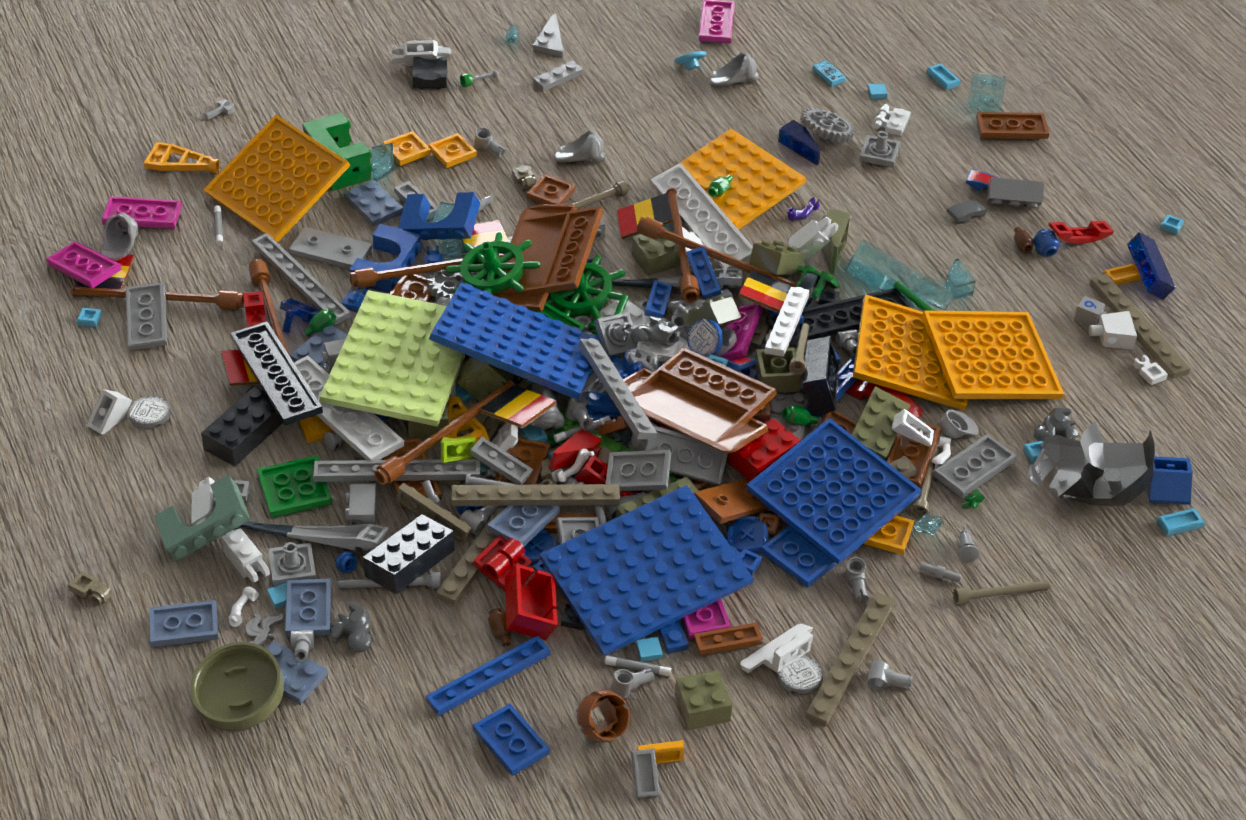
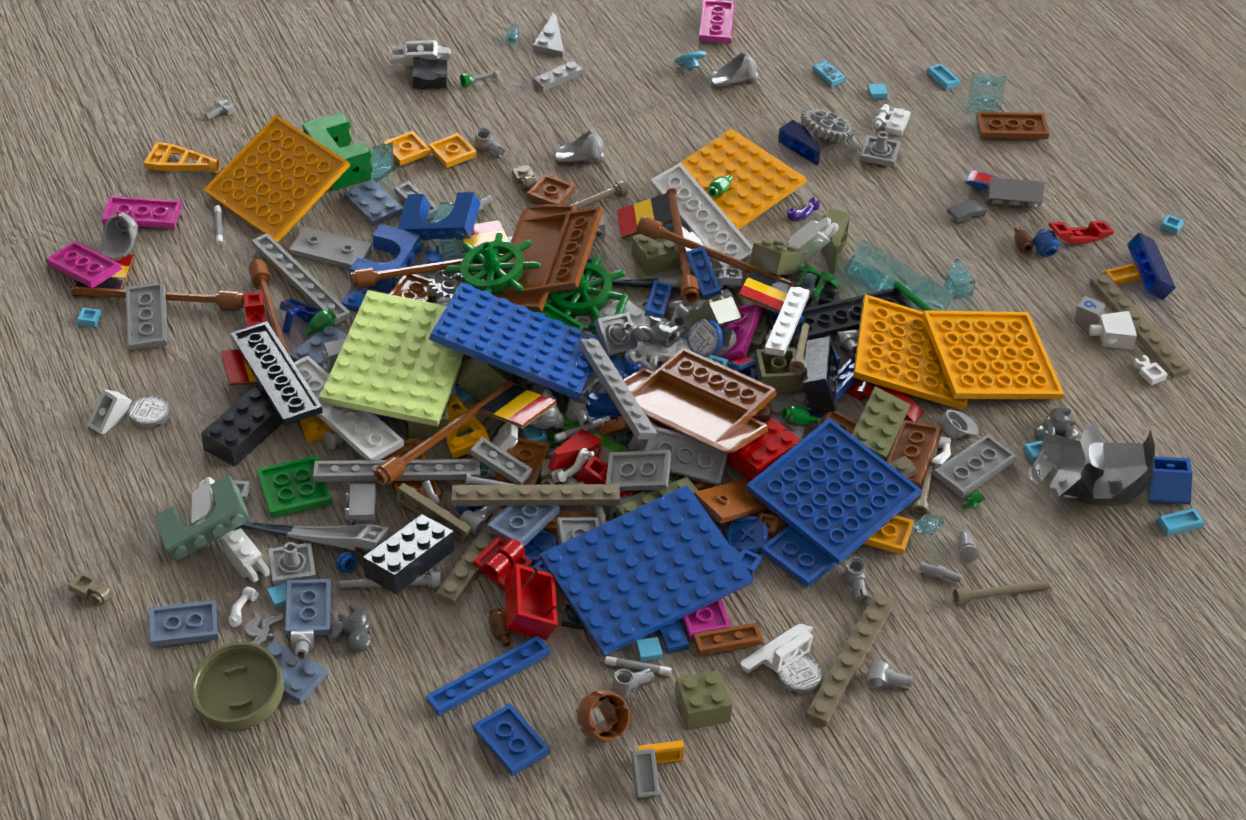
(456, 449): lime slope -> none
(906, 425): white slope -> none

